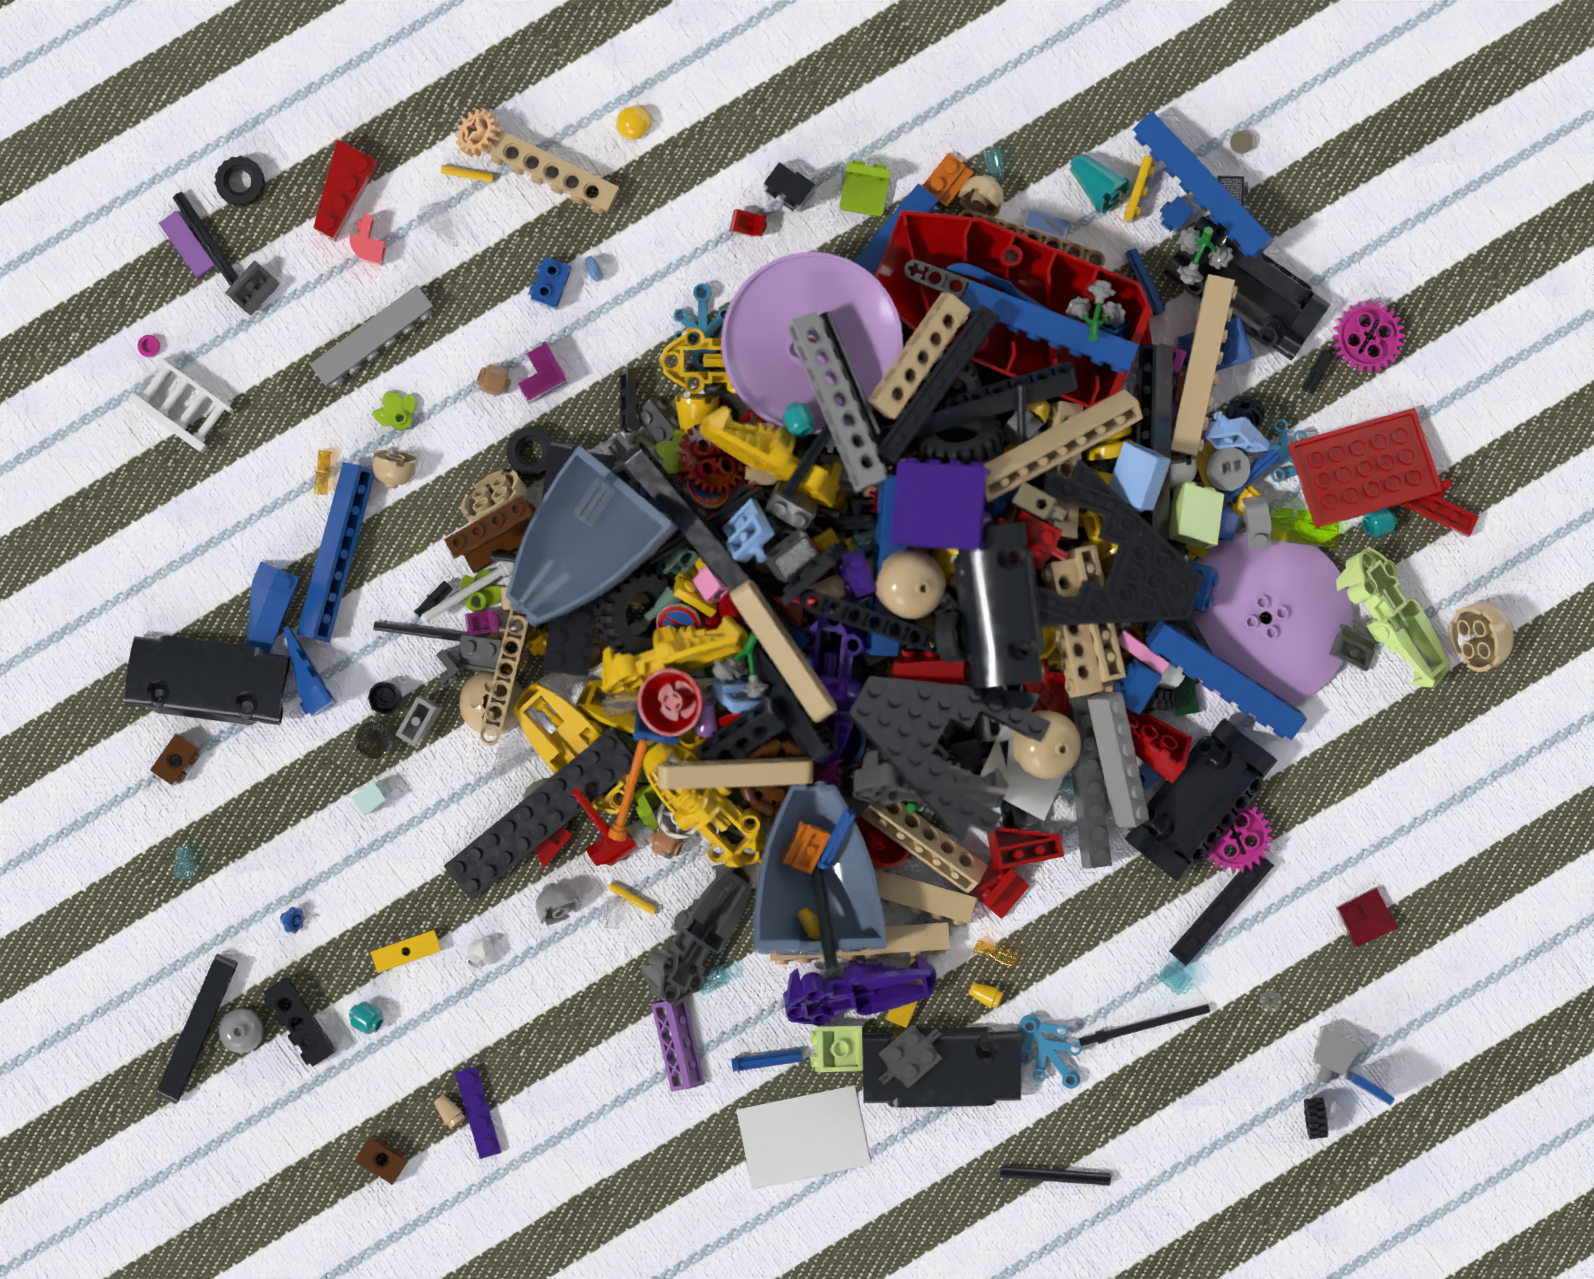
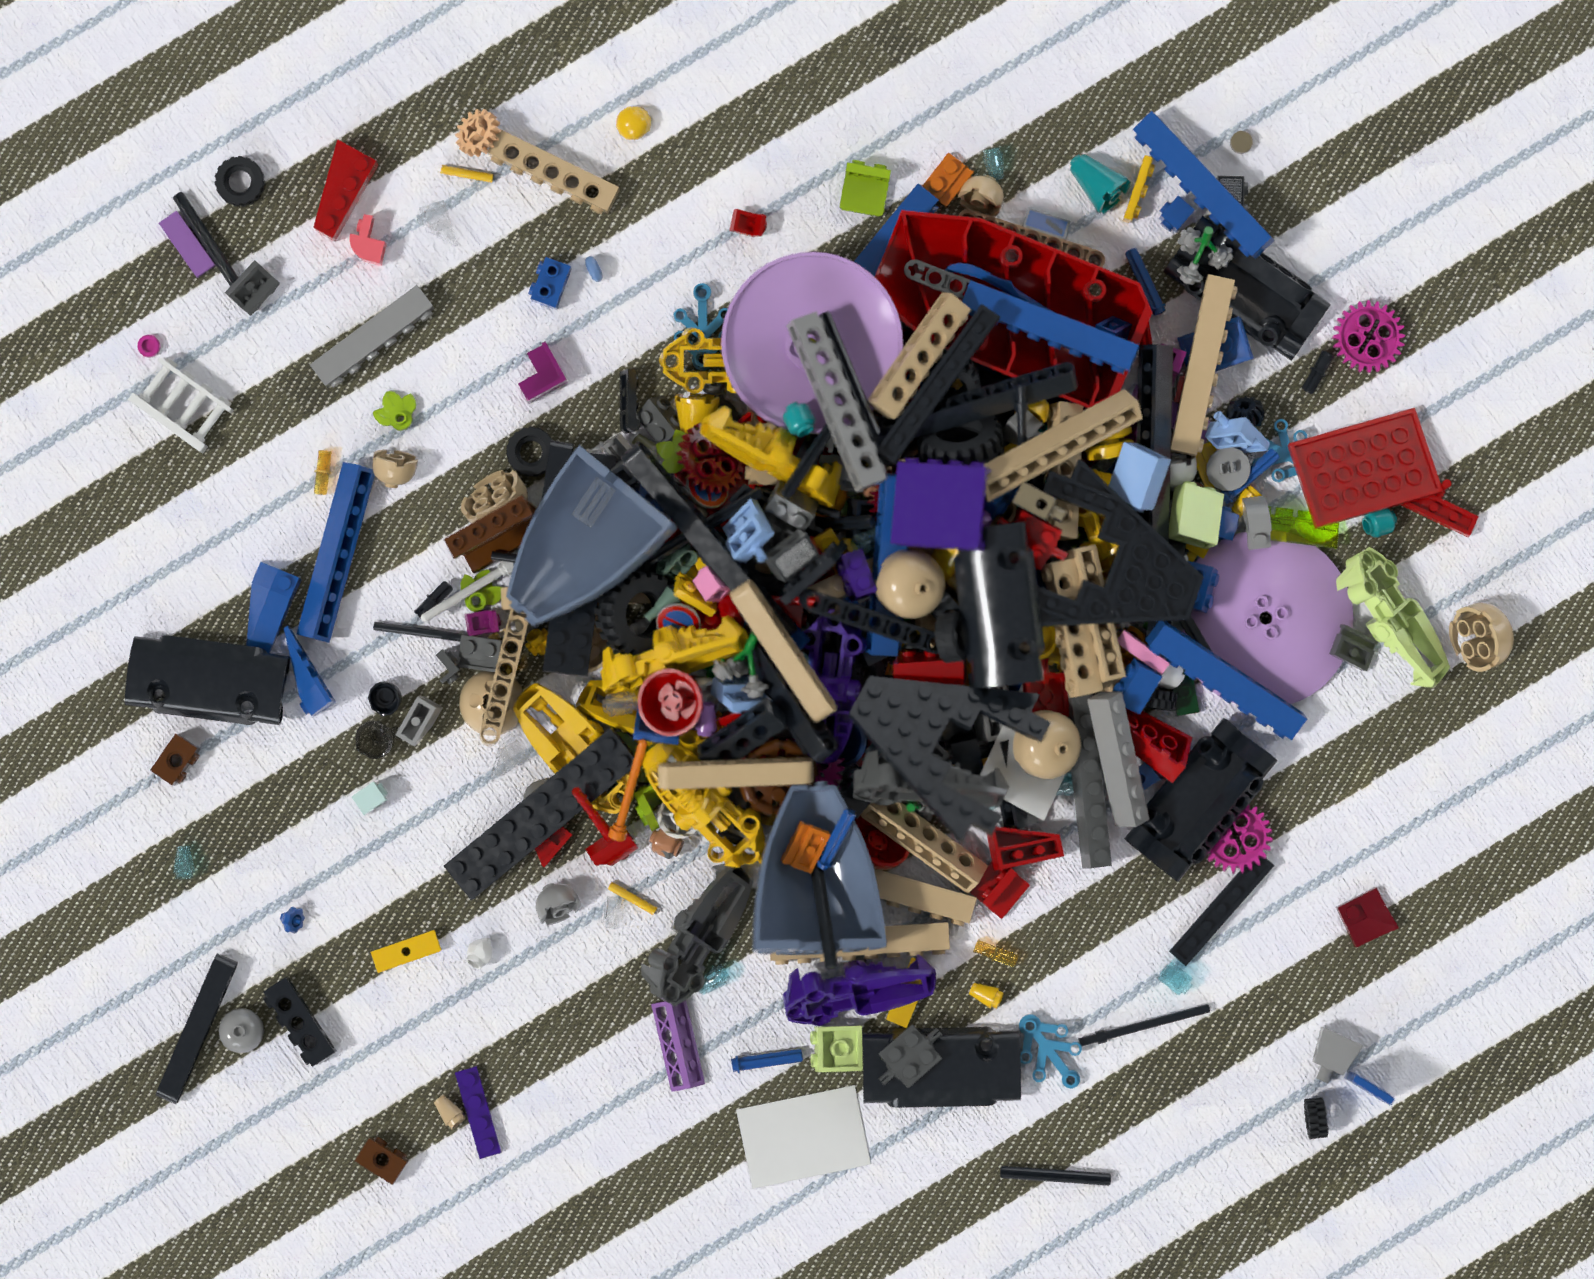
(366, 1018): teal head -> none
(493, 380): medium nougat head -> none
(790, 187): black brick -> none
(809, 922): yellow cone -> none
(1111, 315): light grey plant -> none
(1275, 1005): clear plate -> none

